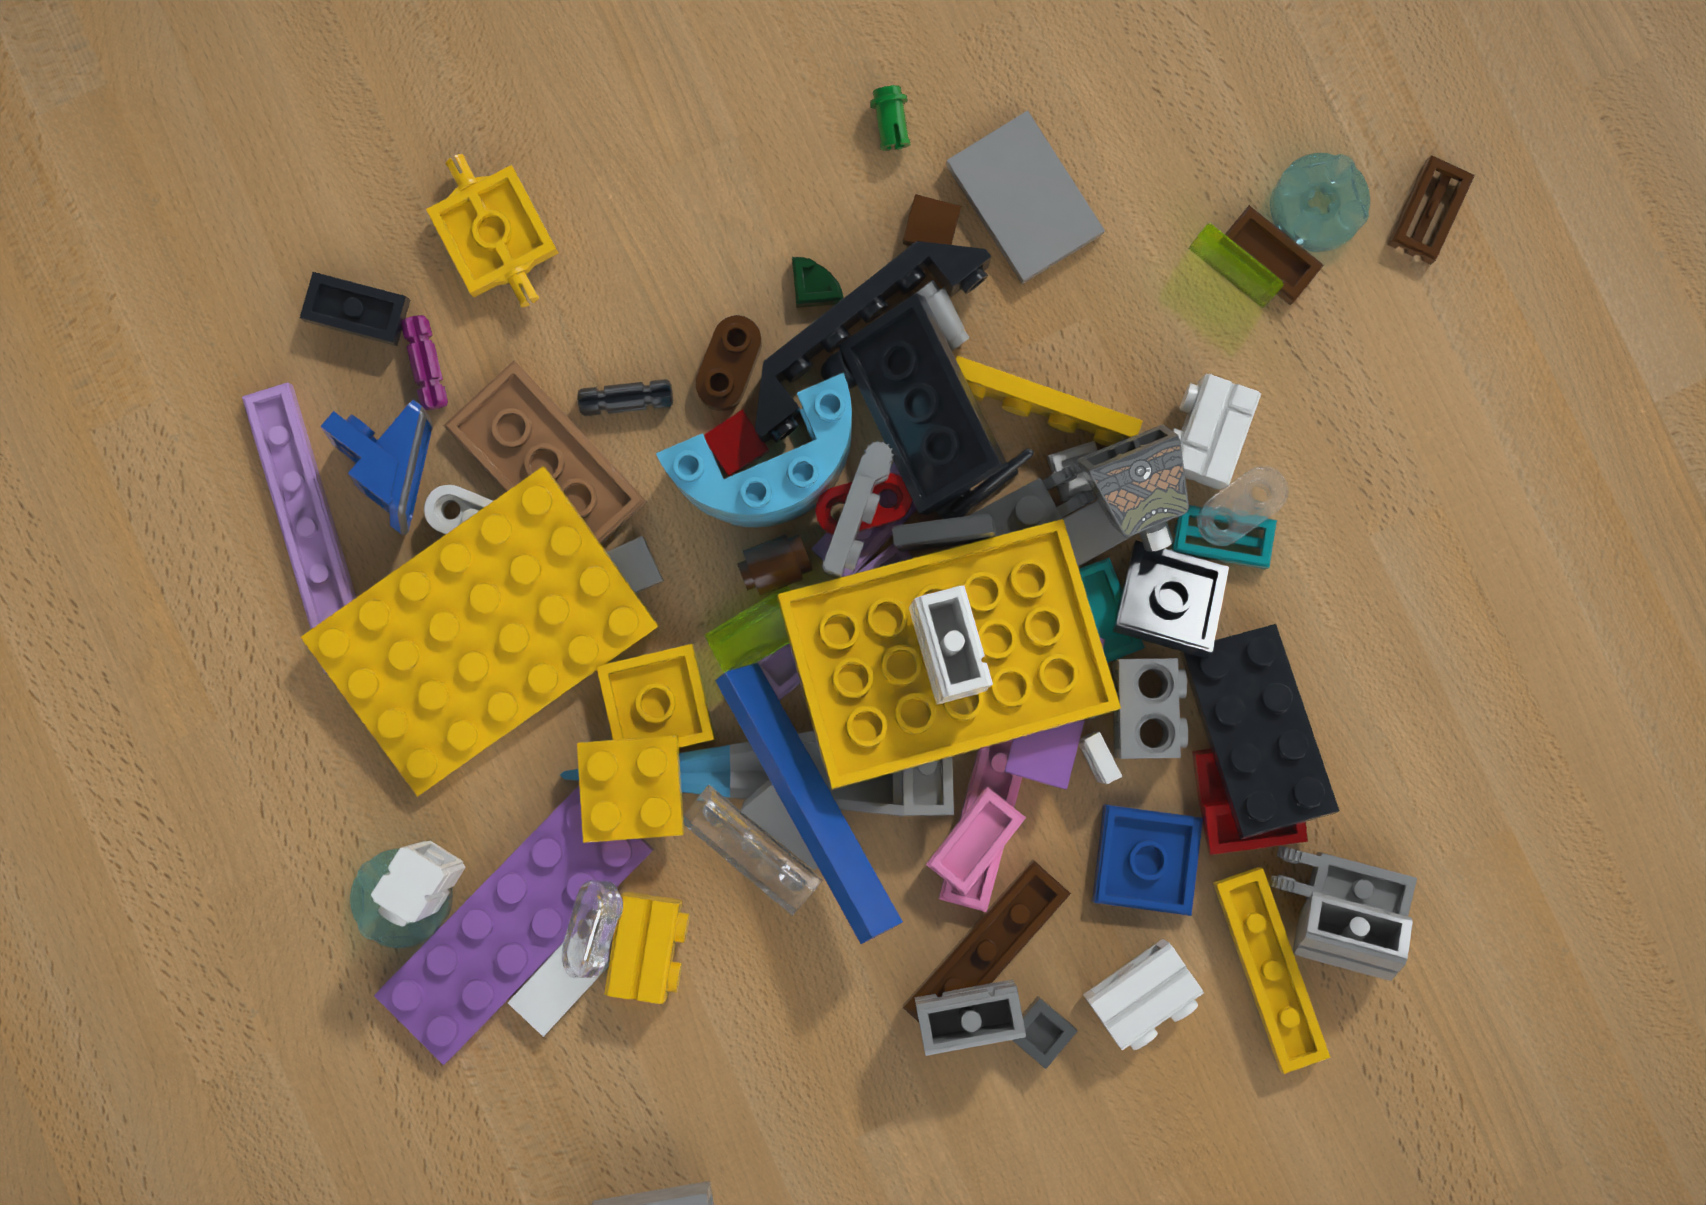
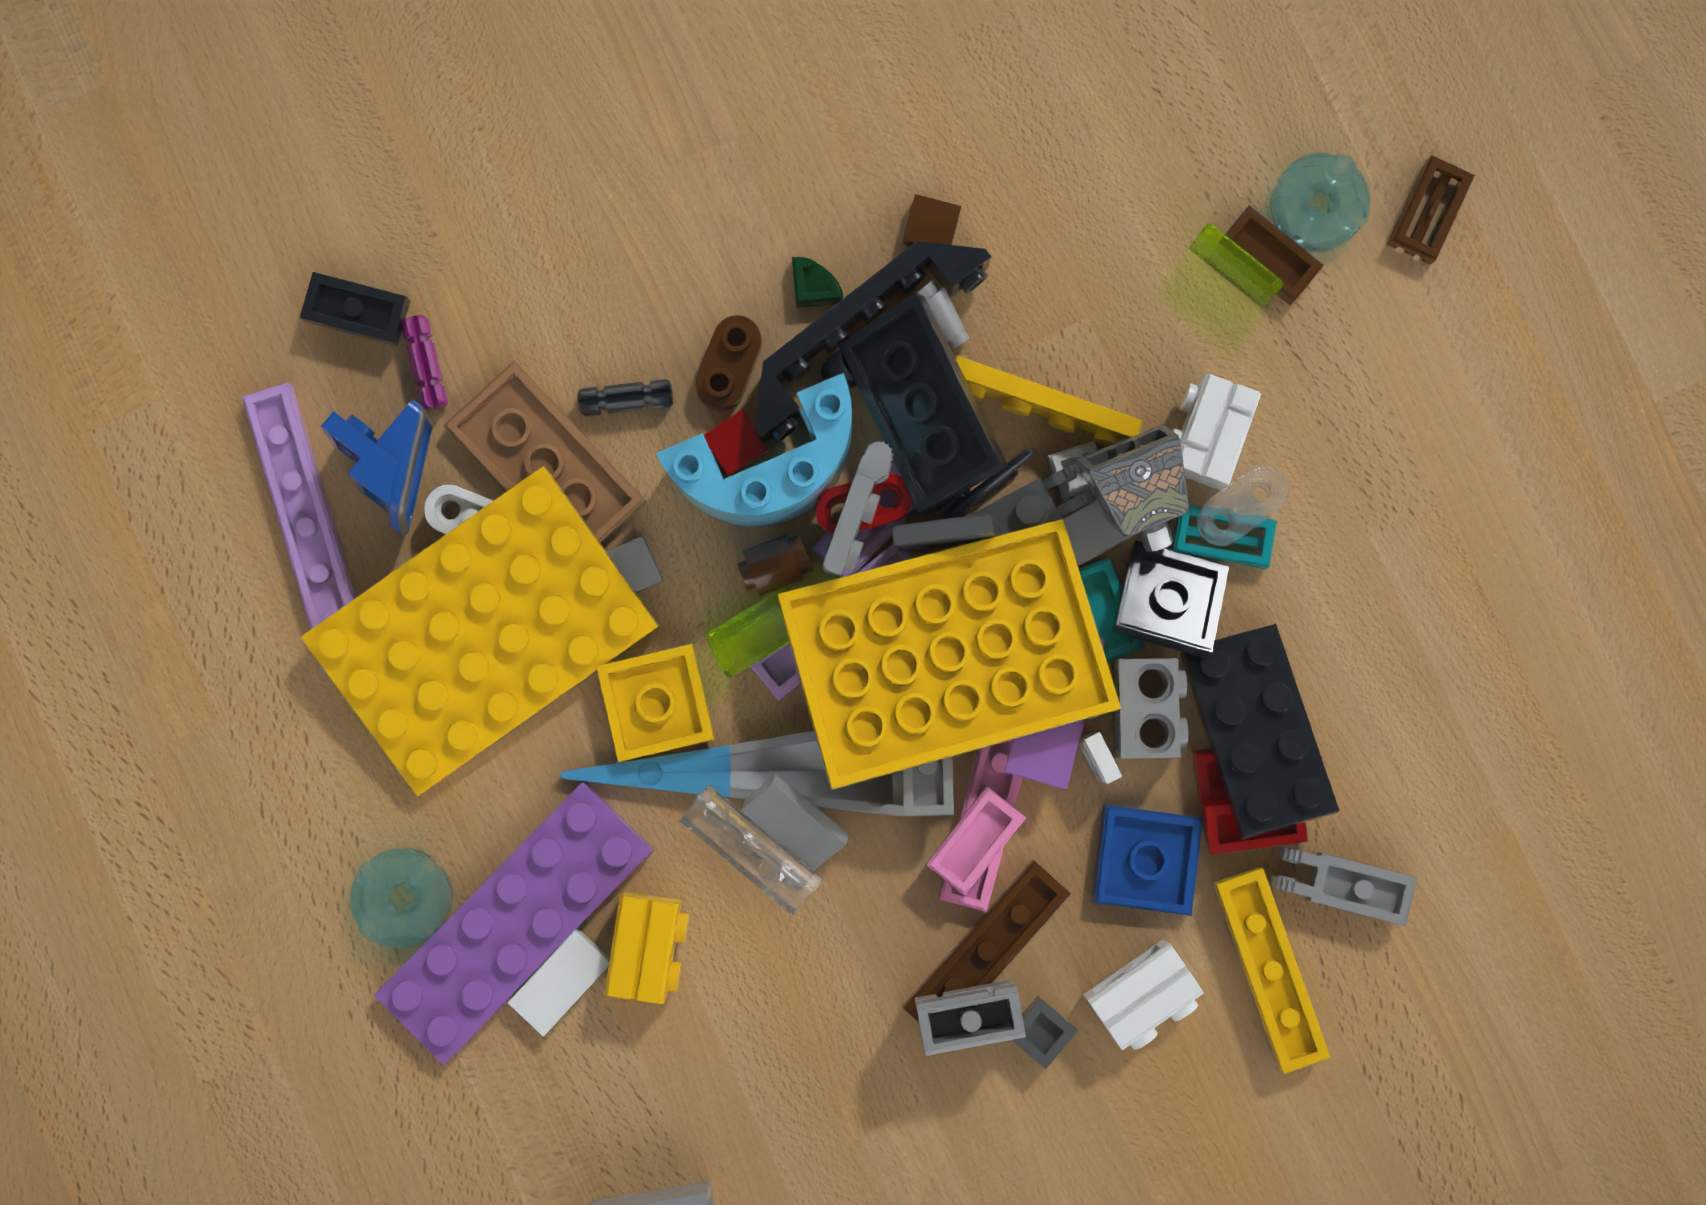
(416, 882): white brick -> none
(492, 230): yellow plate -> none
(591, 929): clear plate -> none
(630, 788): yellow plate -> none
(809, 802): blue tile -> none
(891, 117): green pin -> none
(950, 644): white brick -> none
(1025, 197): light grey tile -> none
(1352, 936): light grey brick -> none

